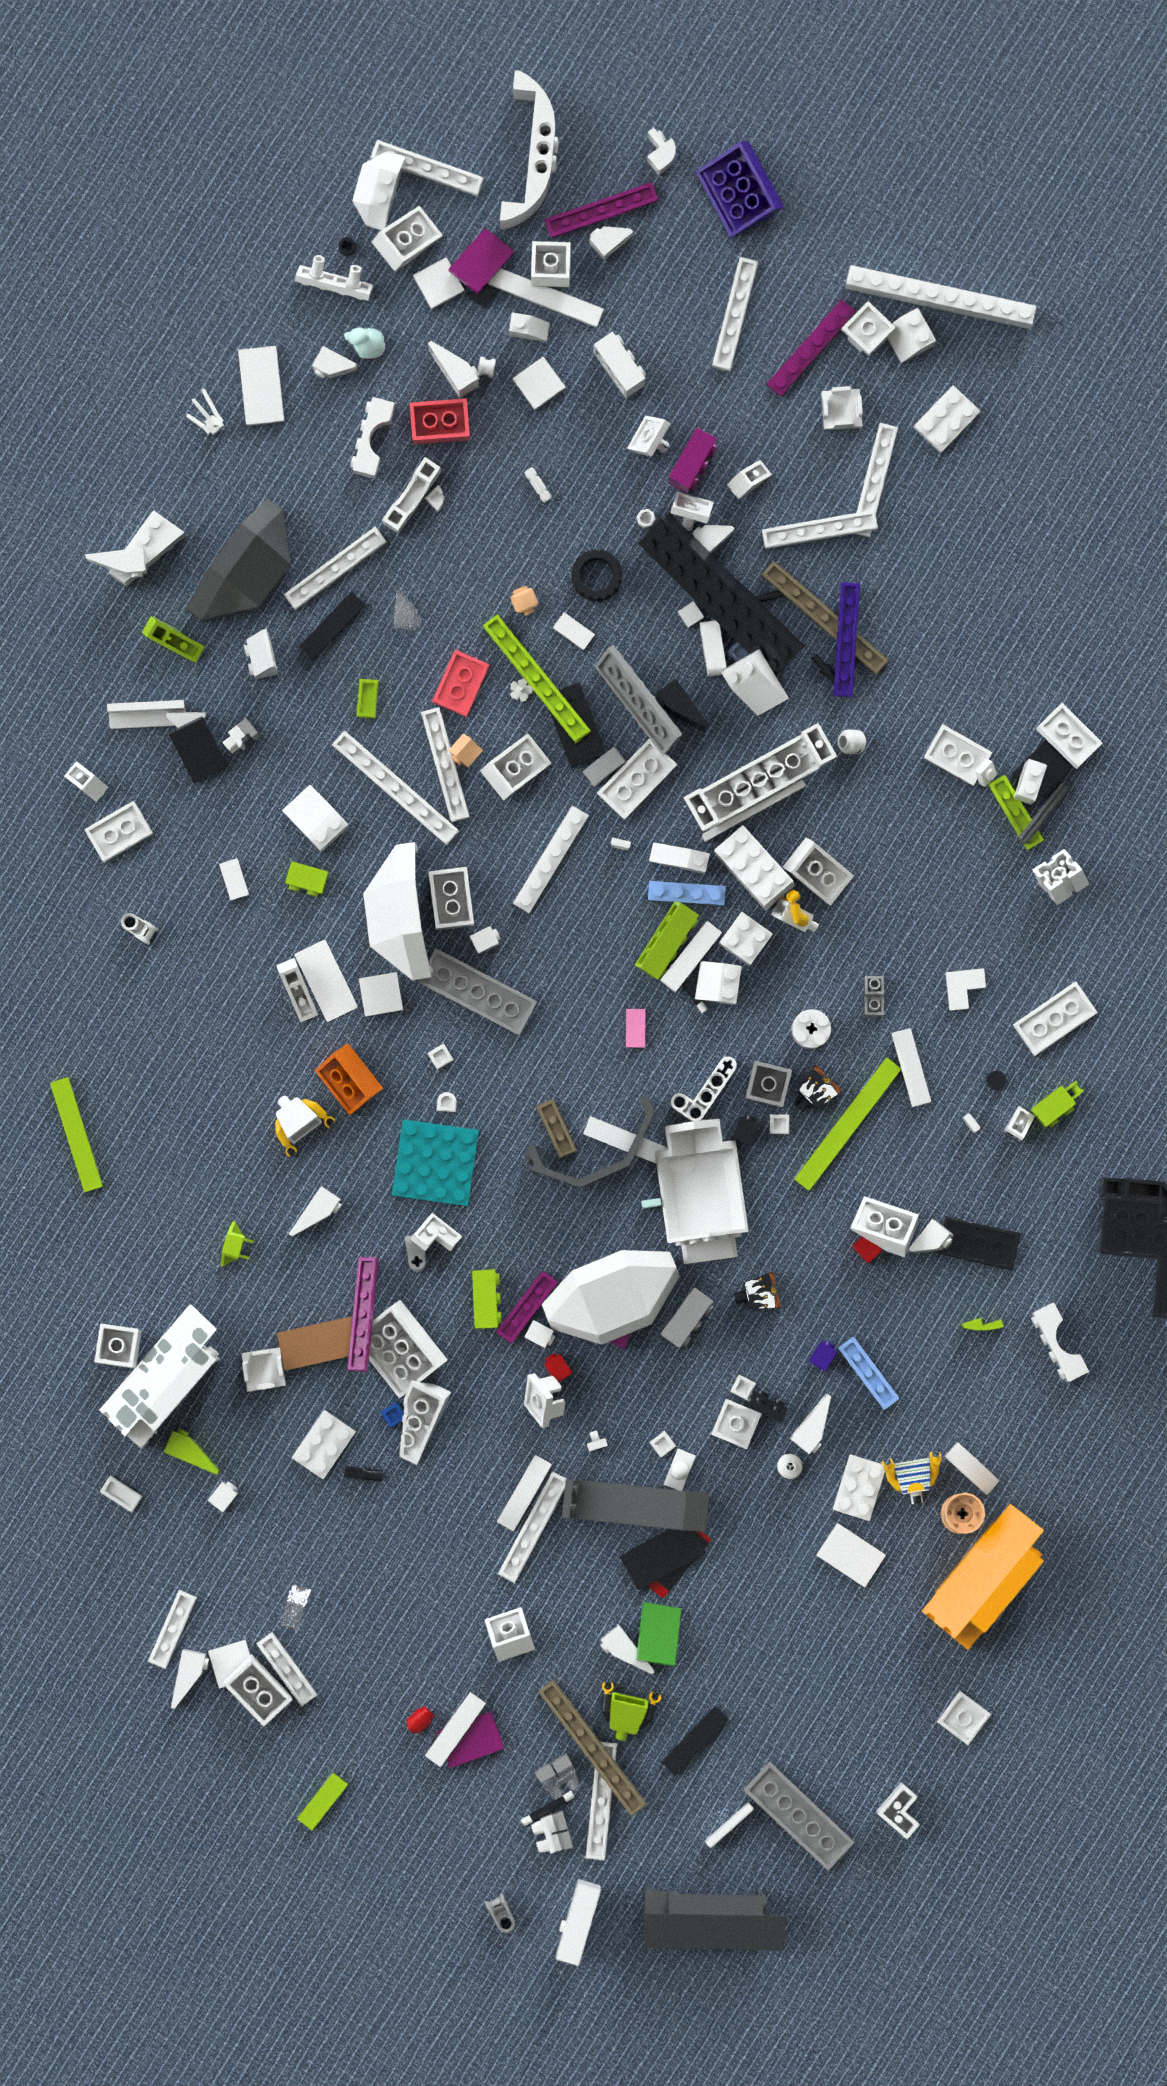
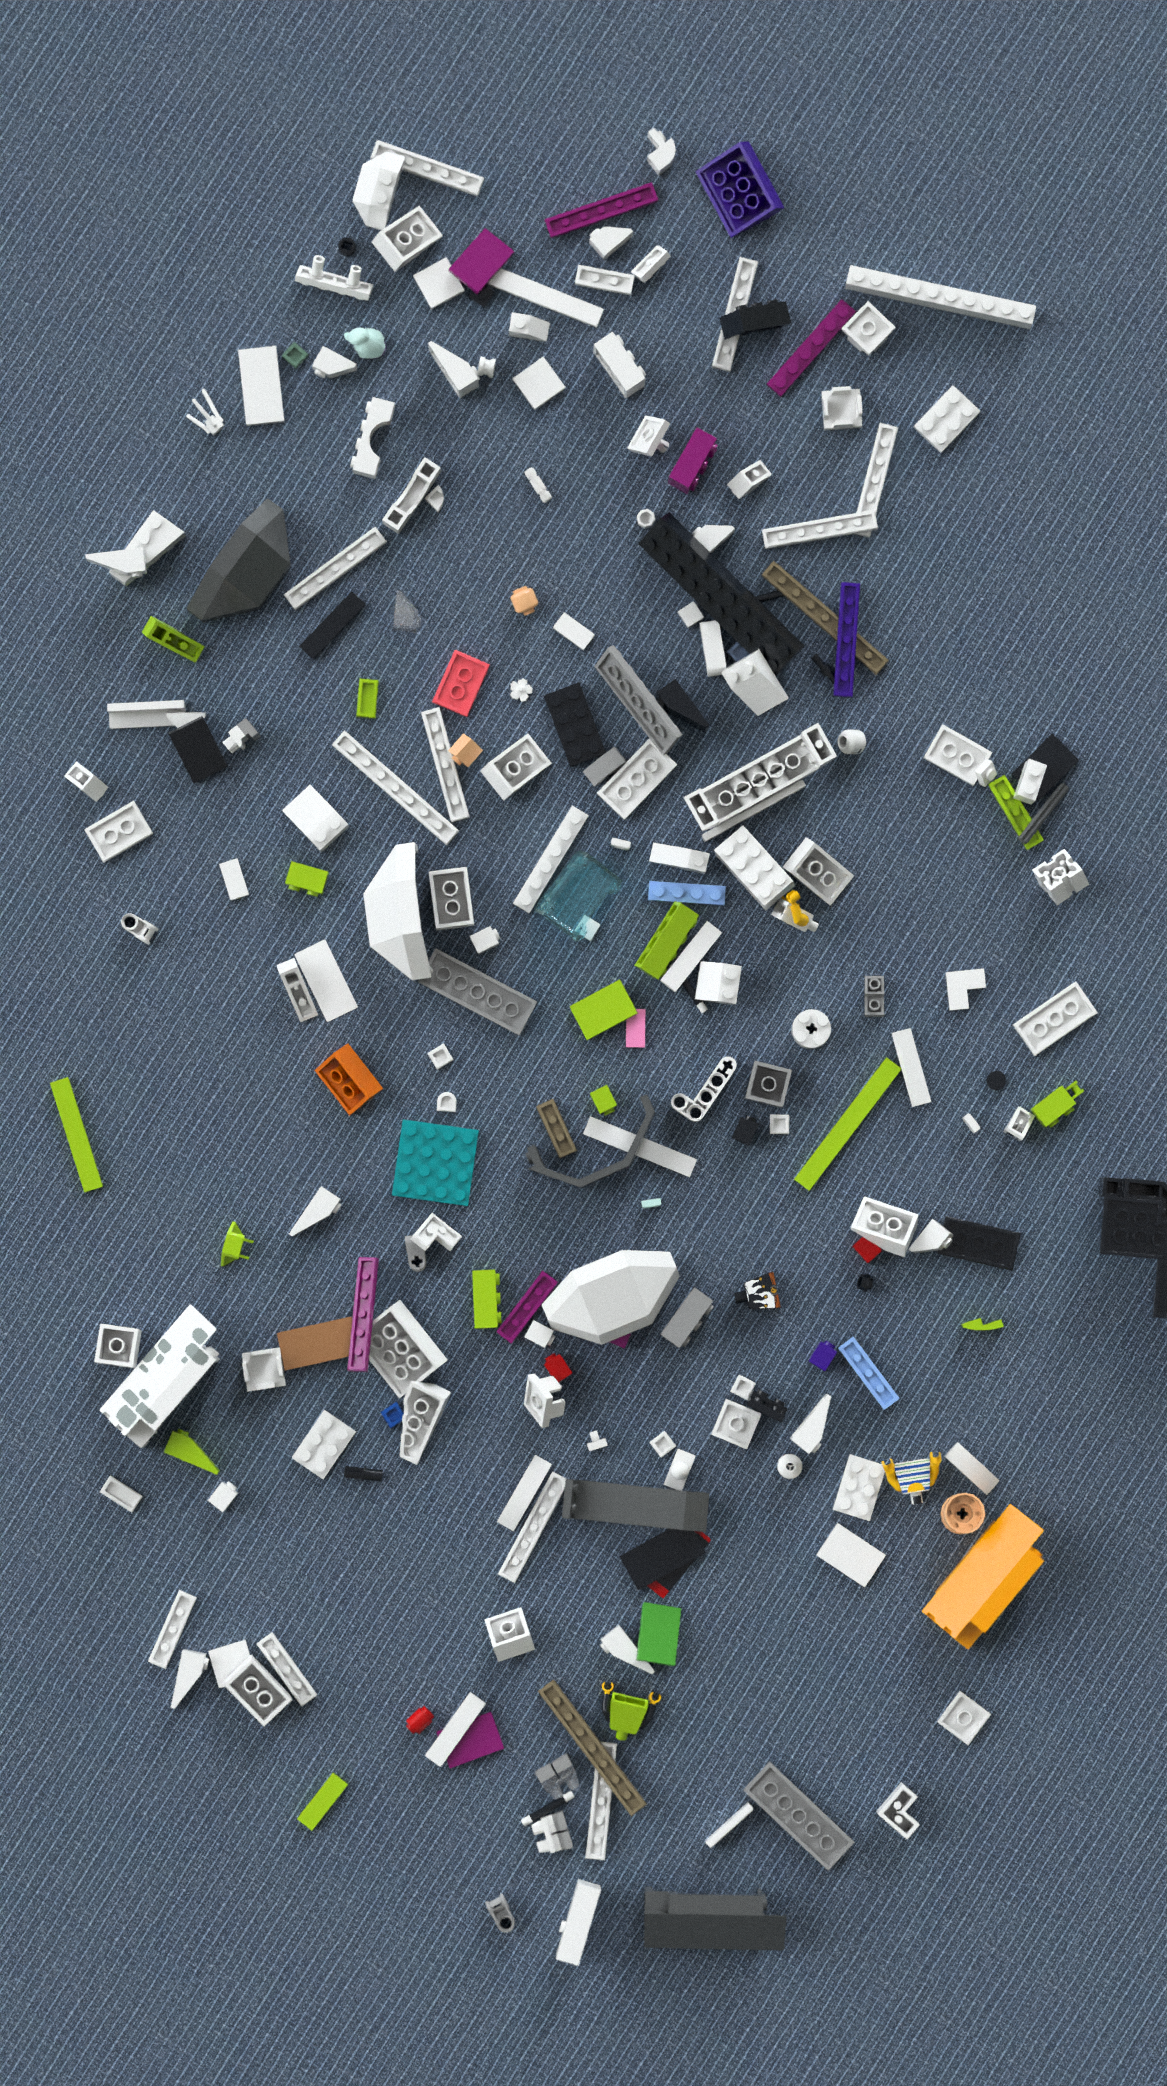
(261, 655): white slope -> none
(295, 355): none -> sand green tile
(295, 1607): clear slope -> none
(297, 1119): white torso -> none
(381, 994): white tile -> none
(439, 421): coral brick -> none
(536, 679): lime tile -> none
(537, 183): white slope -> none
(550, 264): white brick -> none
(577, 894): none -> clear light blue windscreen
(592, 927): none -> white tile
(603, 1009): none -> lime tile
(603, 1100): none -> lime brick
(604, 280): none -> white plate
(605, 557): black tyre -> none
(651, 264): none -> white plate
(691, 509): white tile -> none
(695, 1740): black tile -> none
(708, 1207): white panel -> none
(745, 939): white brick -> none
(755, 318): none -> black wedge
(816, 1090): torso -> none
(864, 1282): none -> black plate
(911, 336): white slope -> none
(1048, 1320): white arch -> none
(1068, 735): white plate -> none

